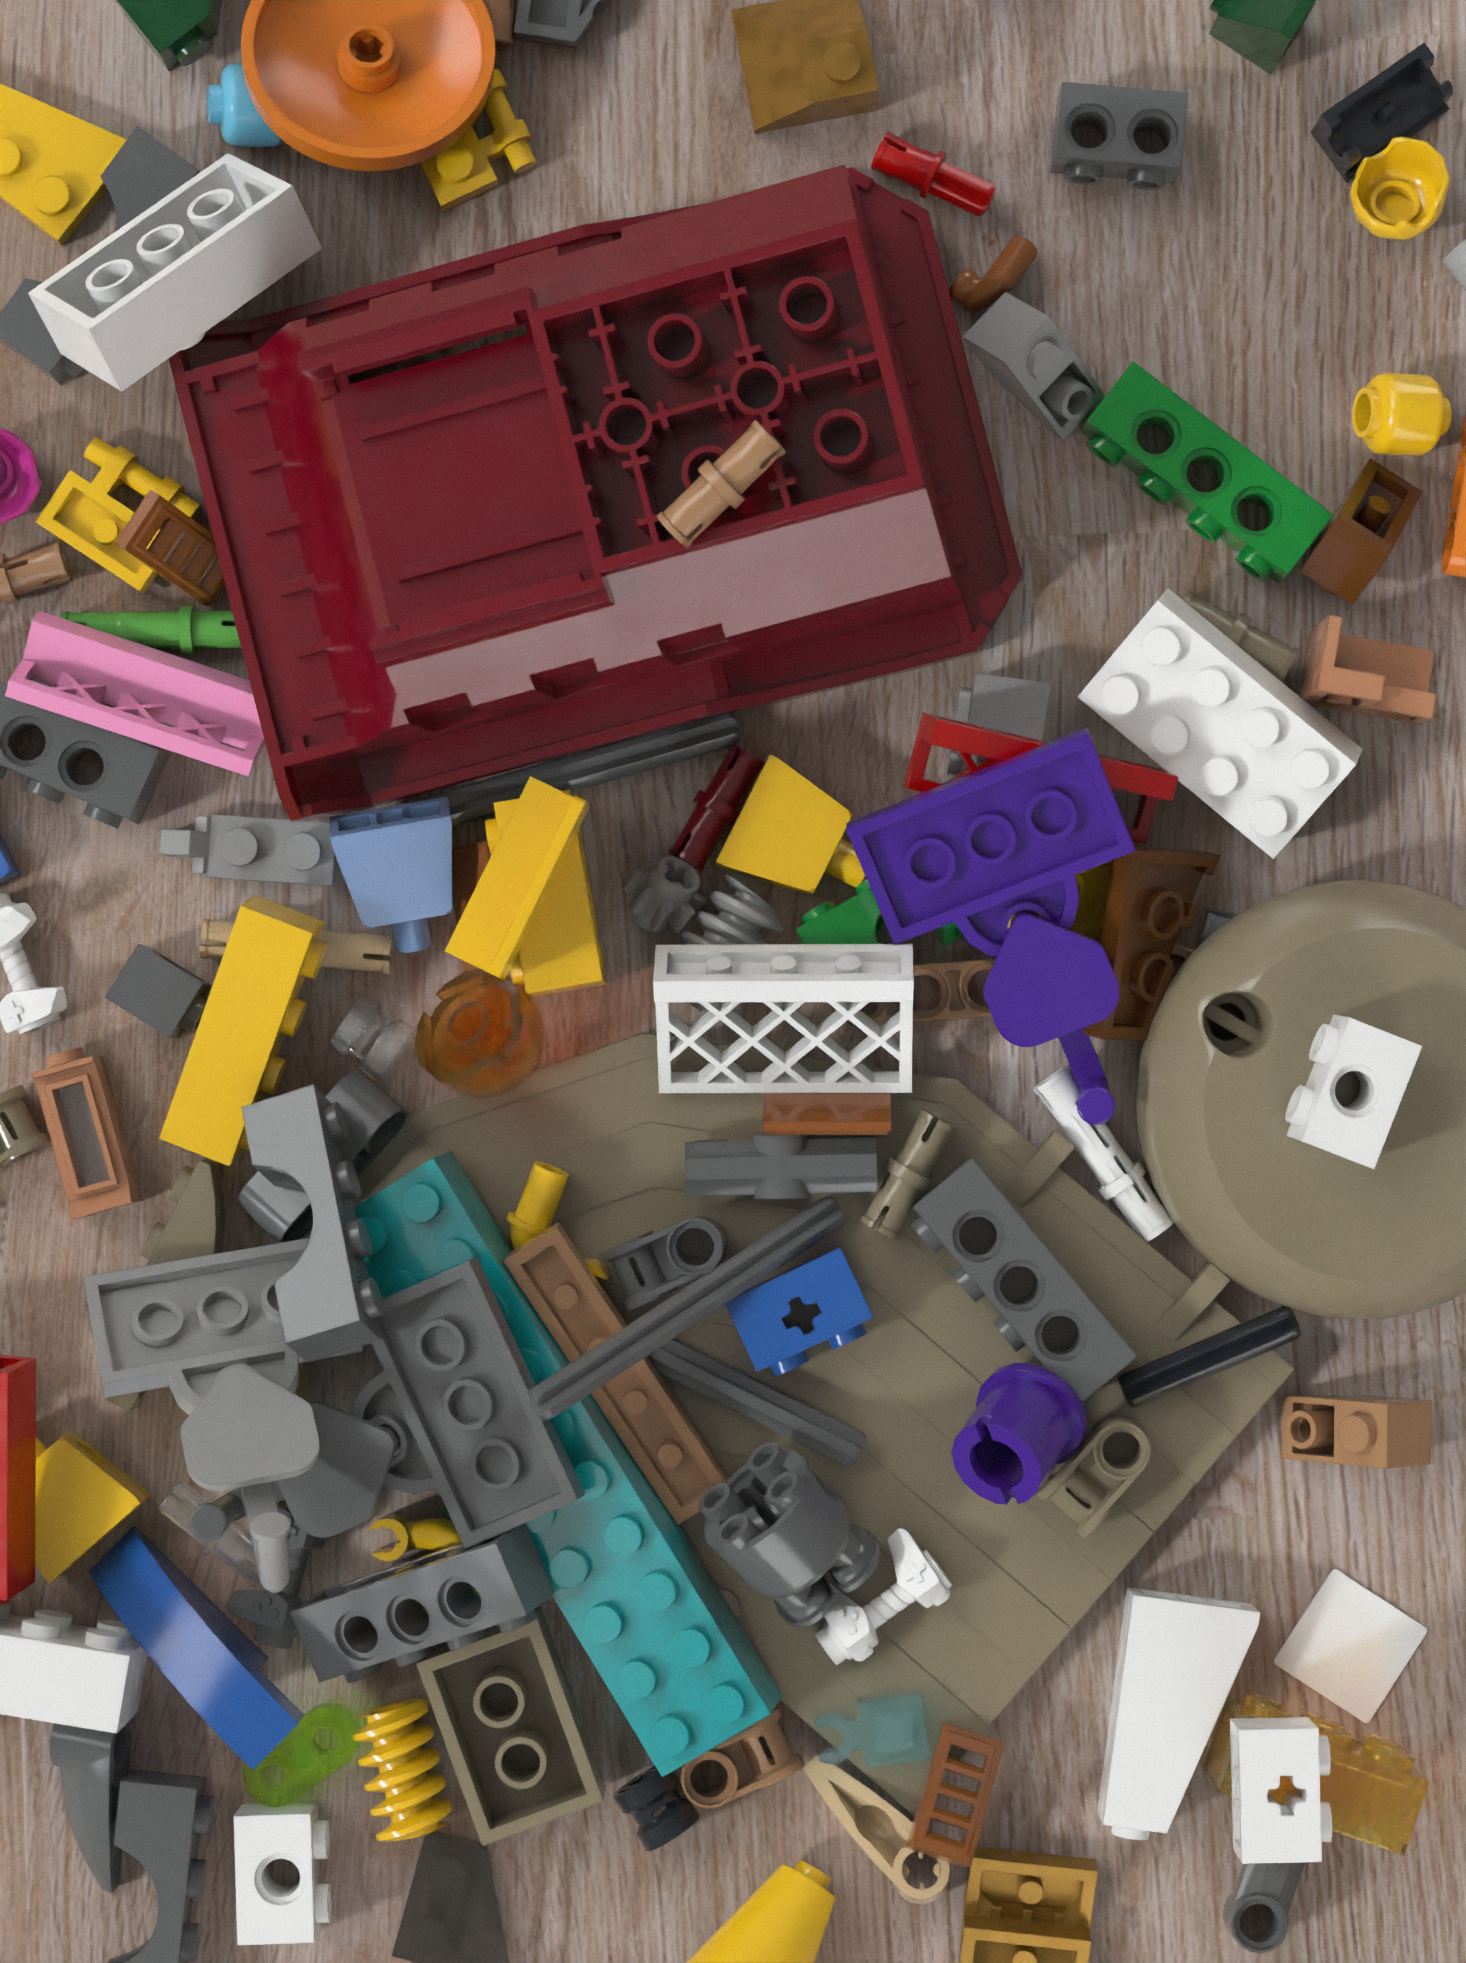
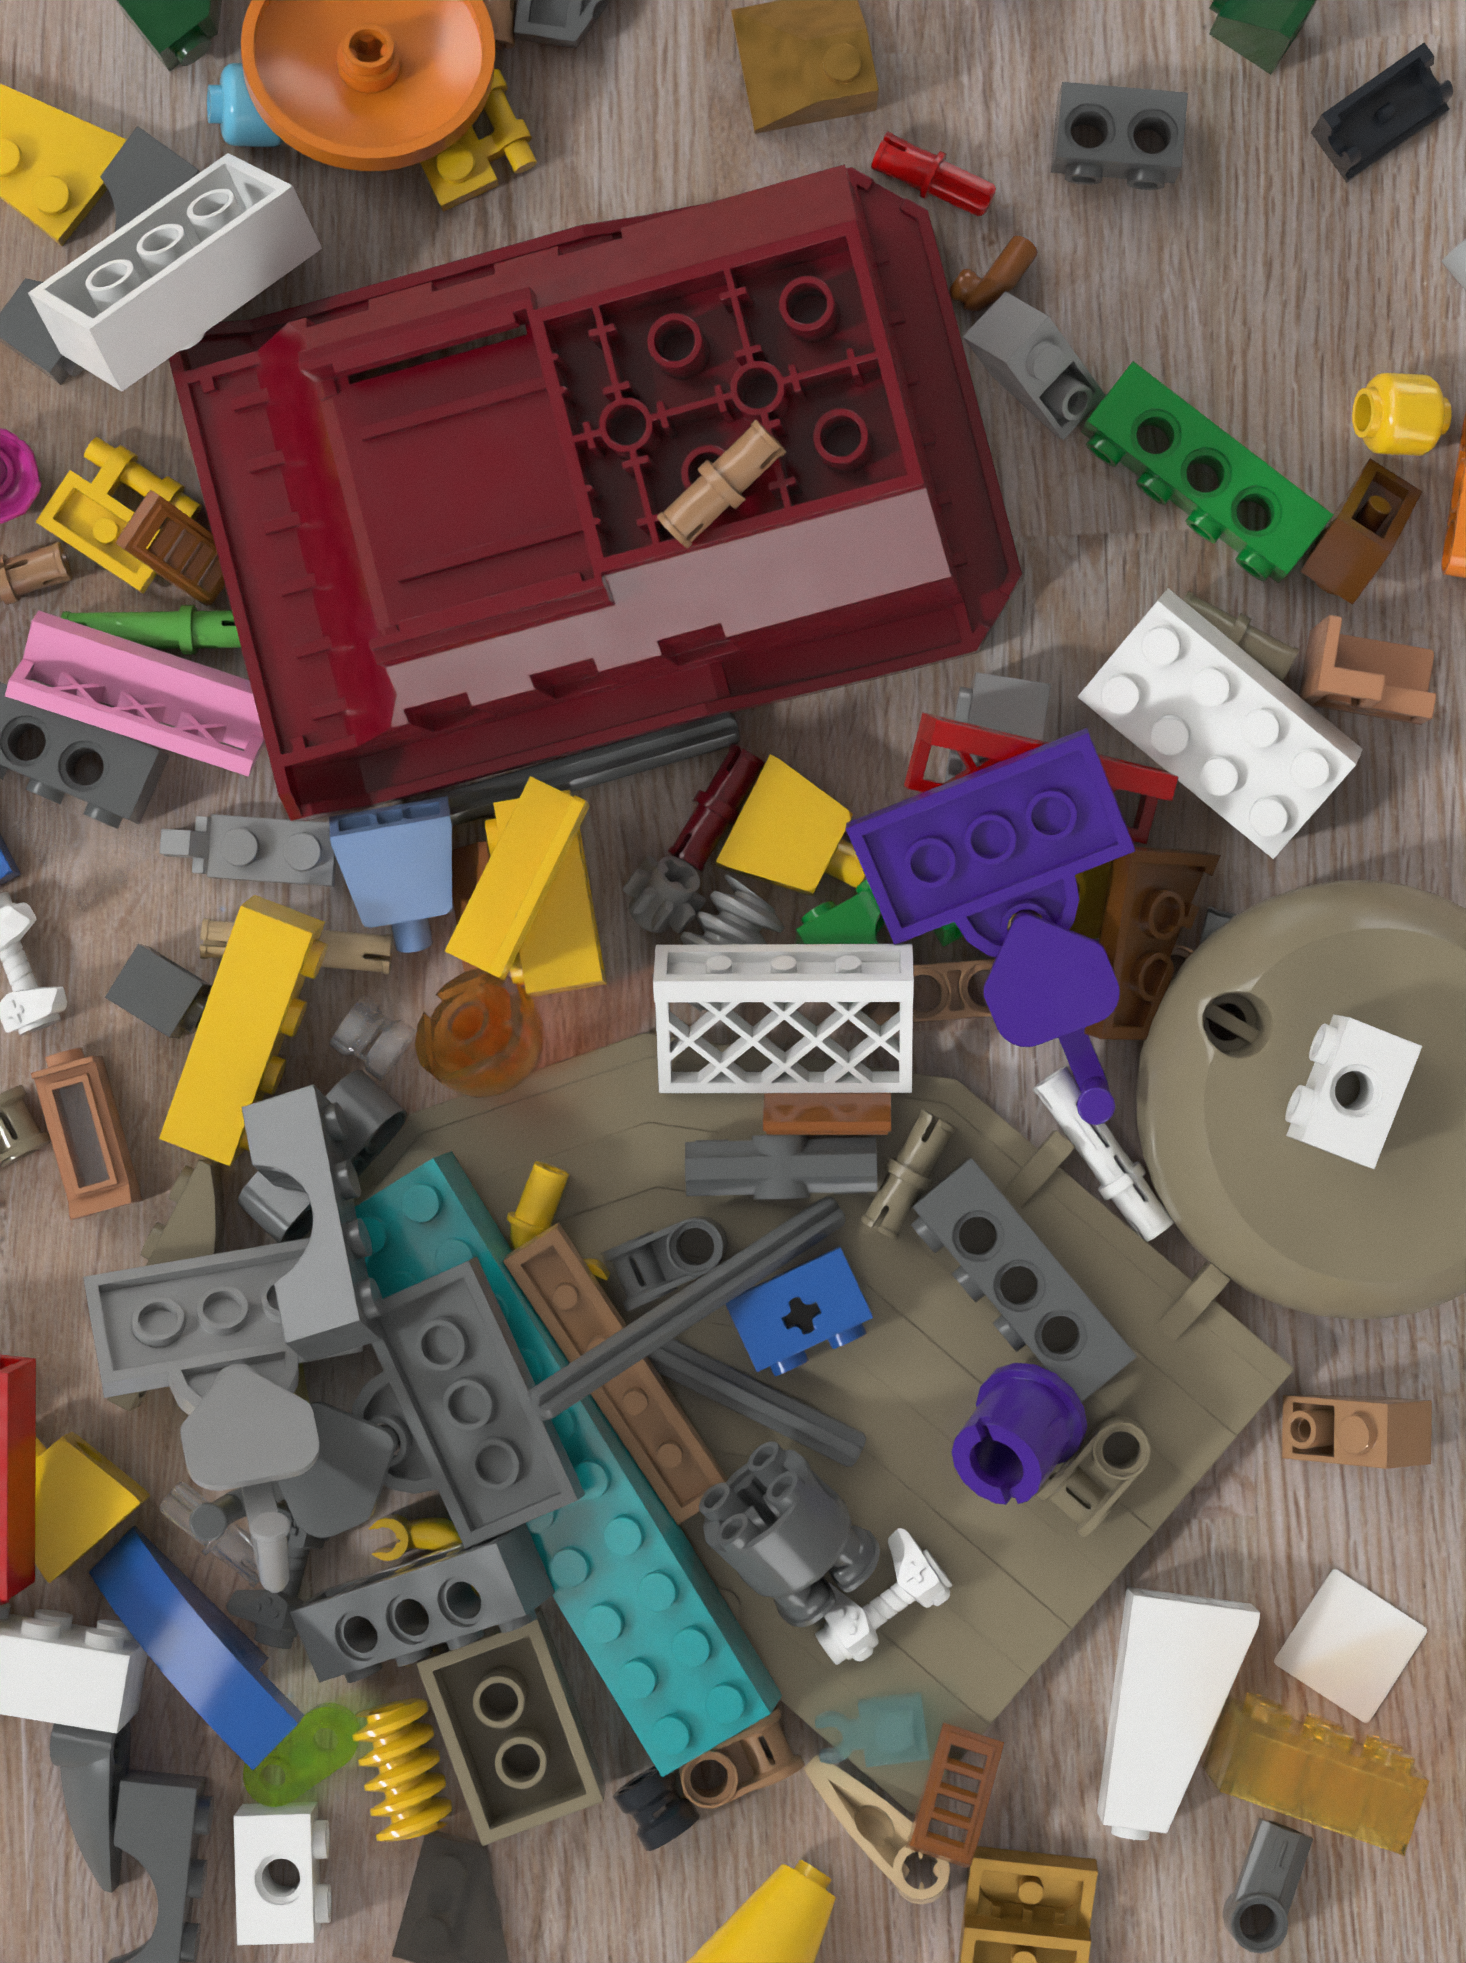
(1209, 1356): black axle -> none
(1261, 1754): white brick -> none
(1400, 189): yellow hair -> none

